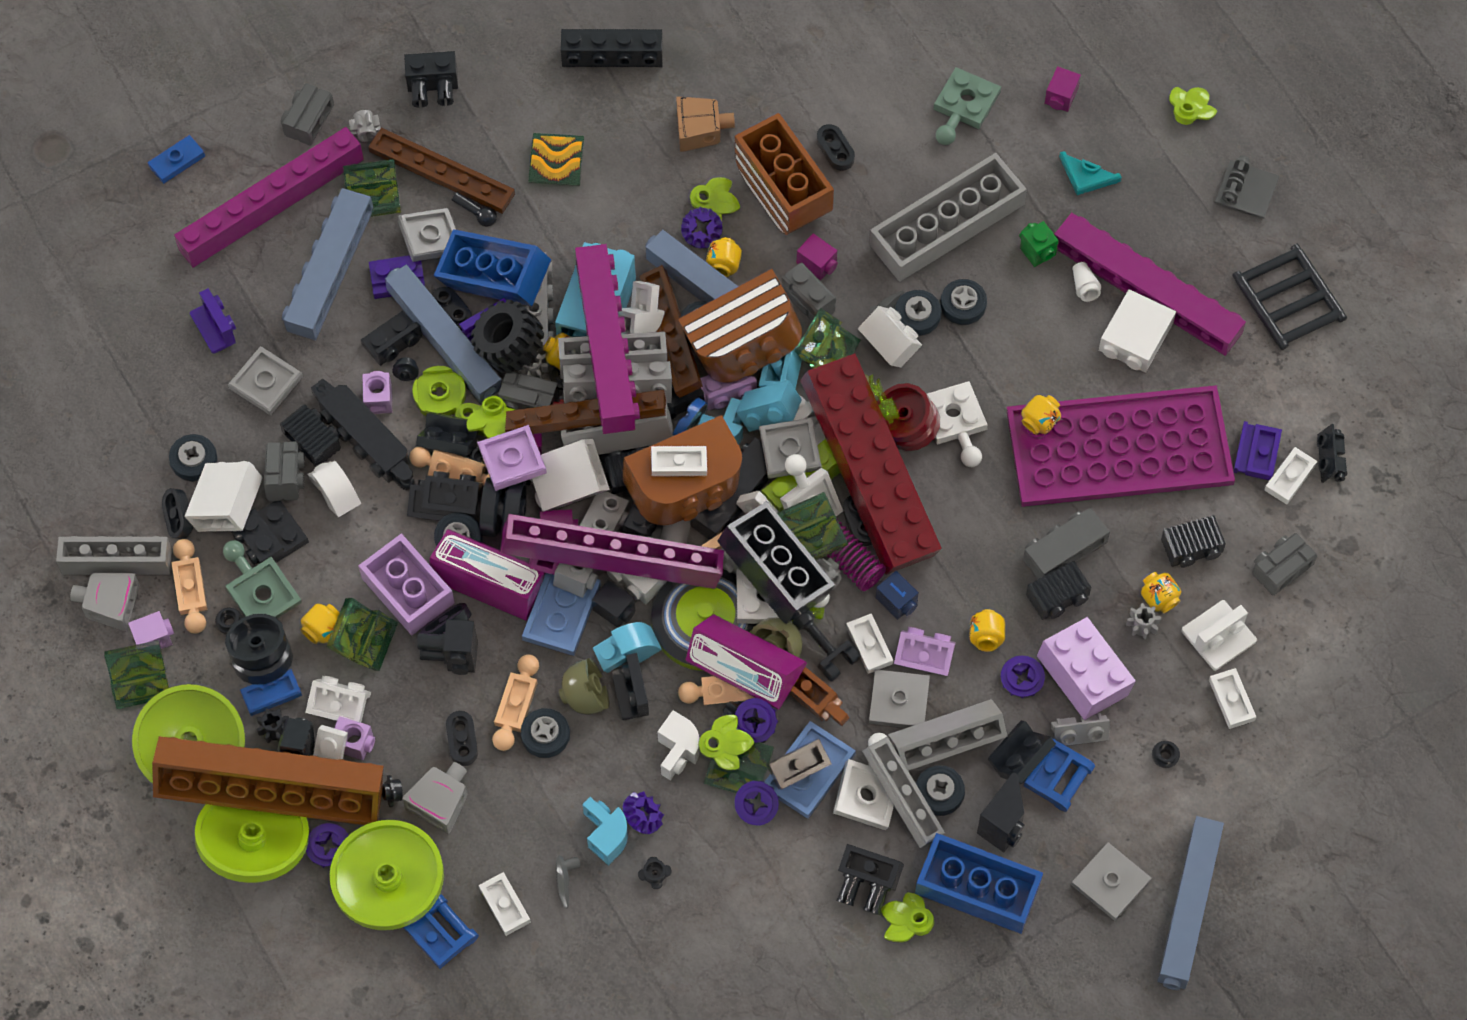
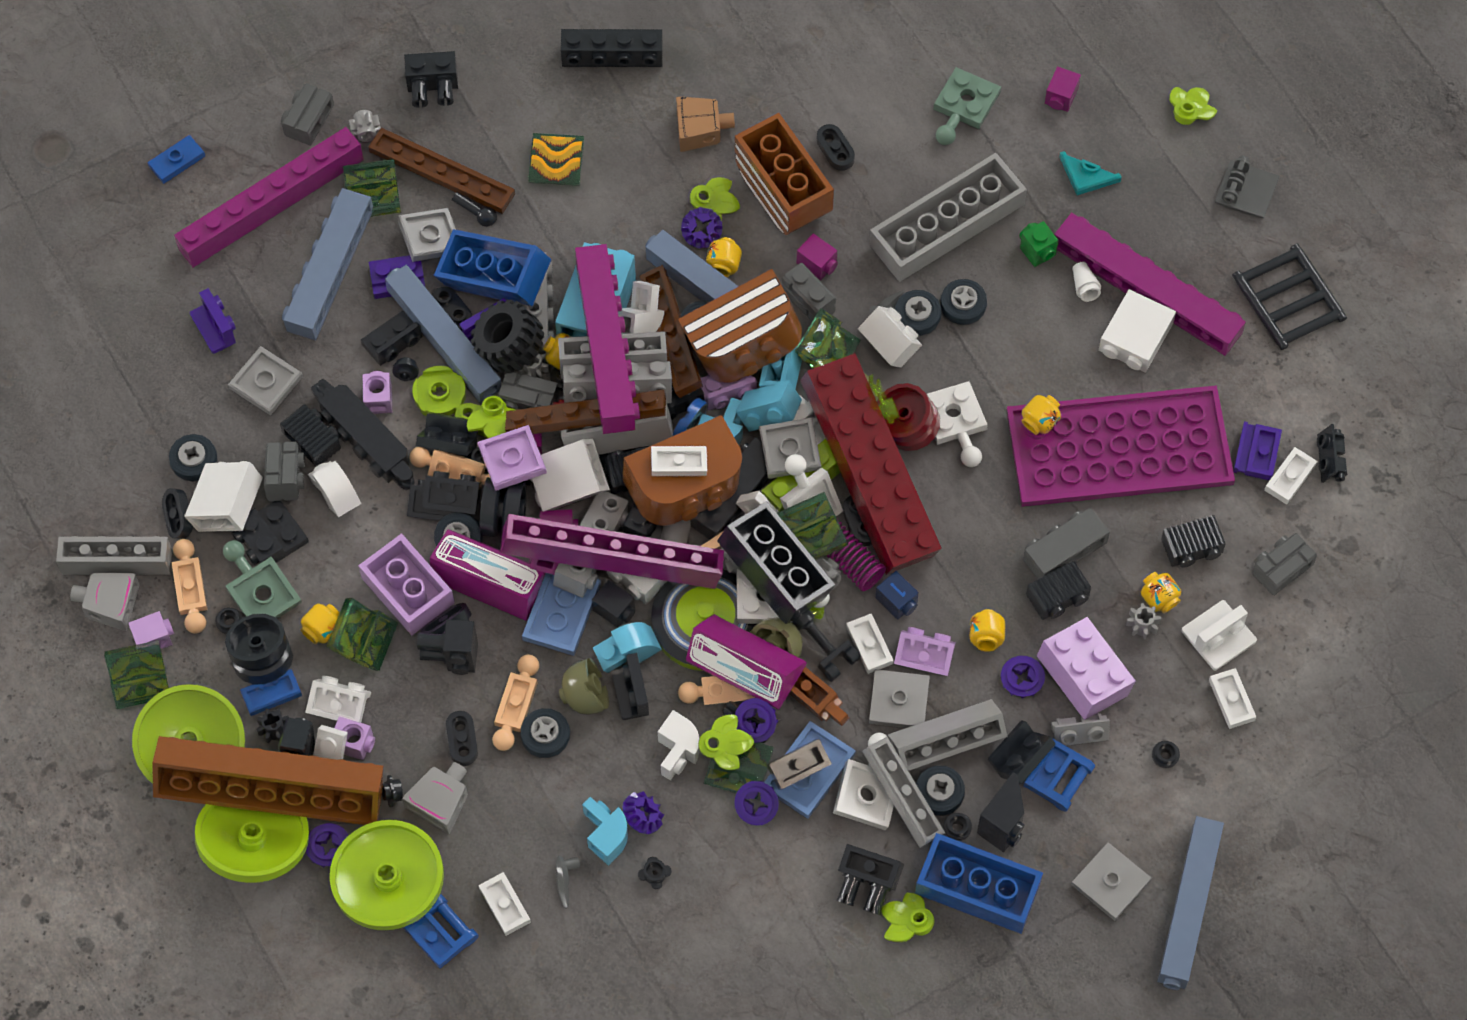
(957, 818): none -> black plate

